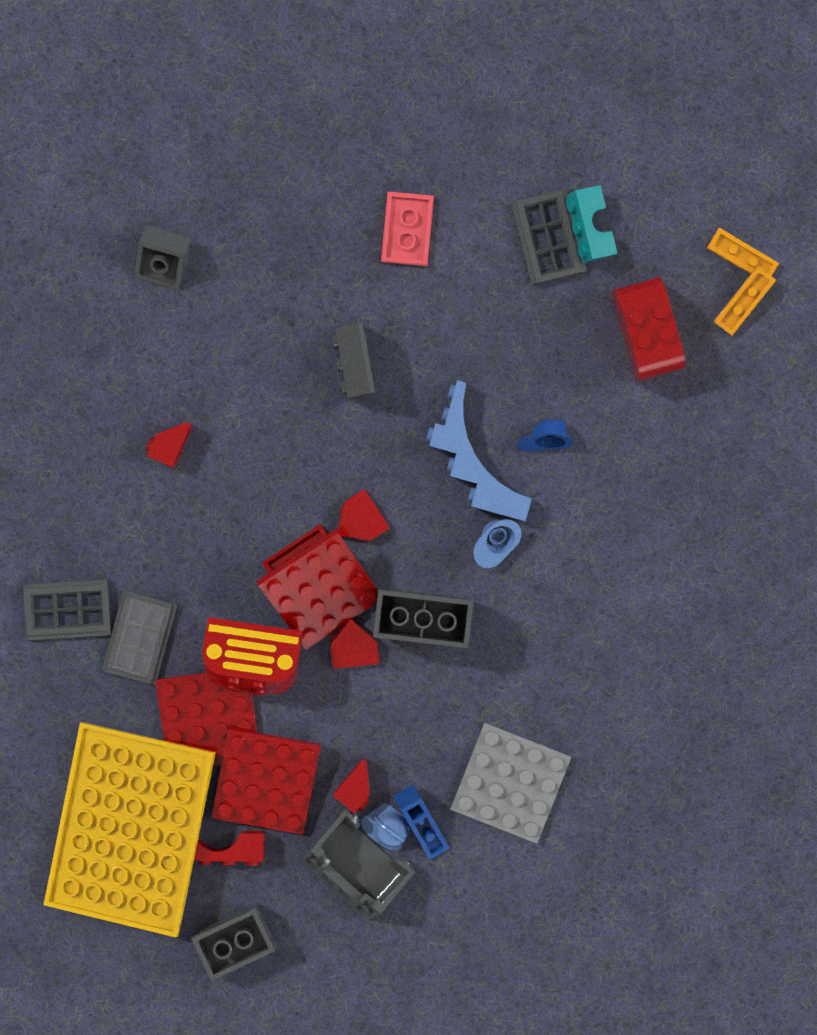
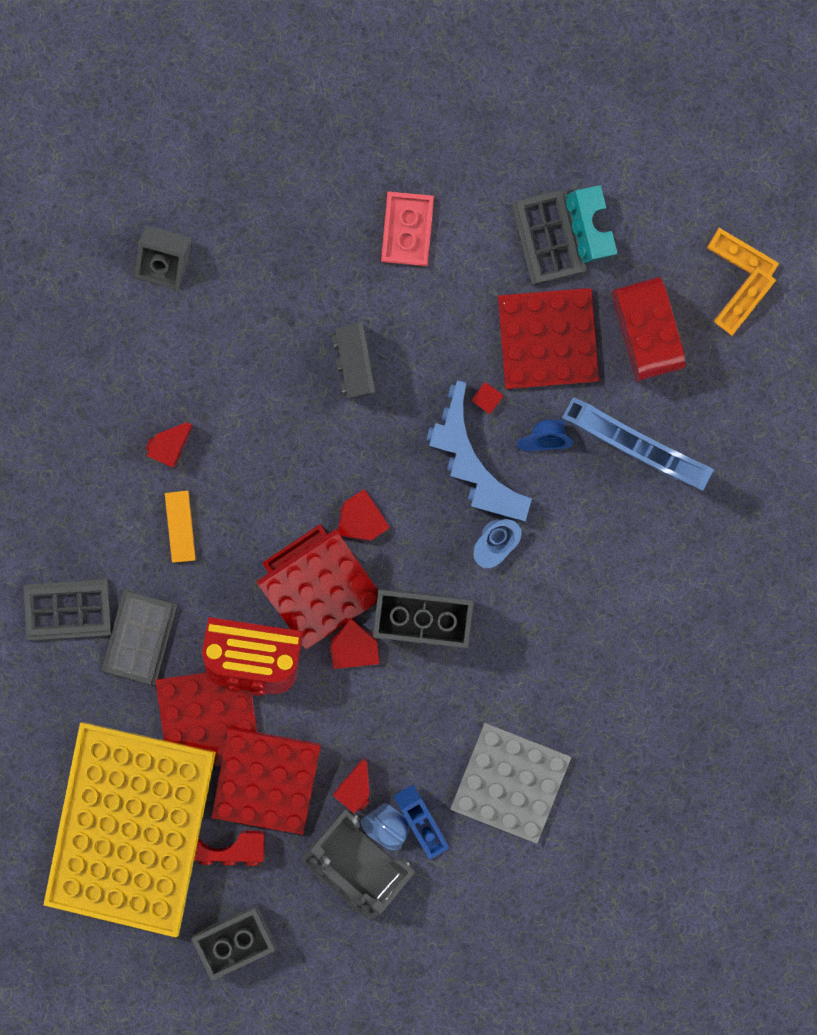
(180, 526): none -> light orange tile
(487, 398): none -> red tile
(548, 338): none -> red plate
(637, 445): none -> medium blue arch

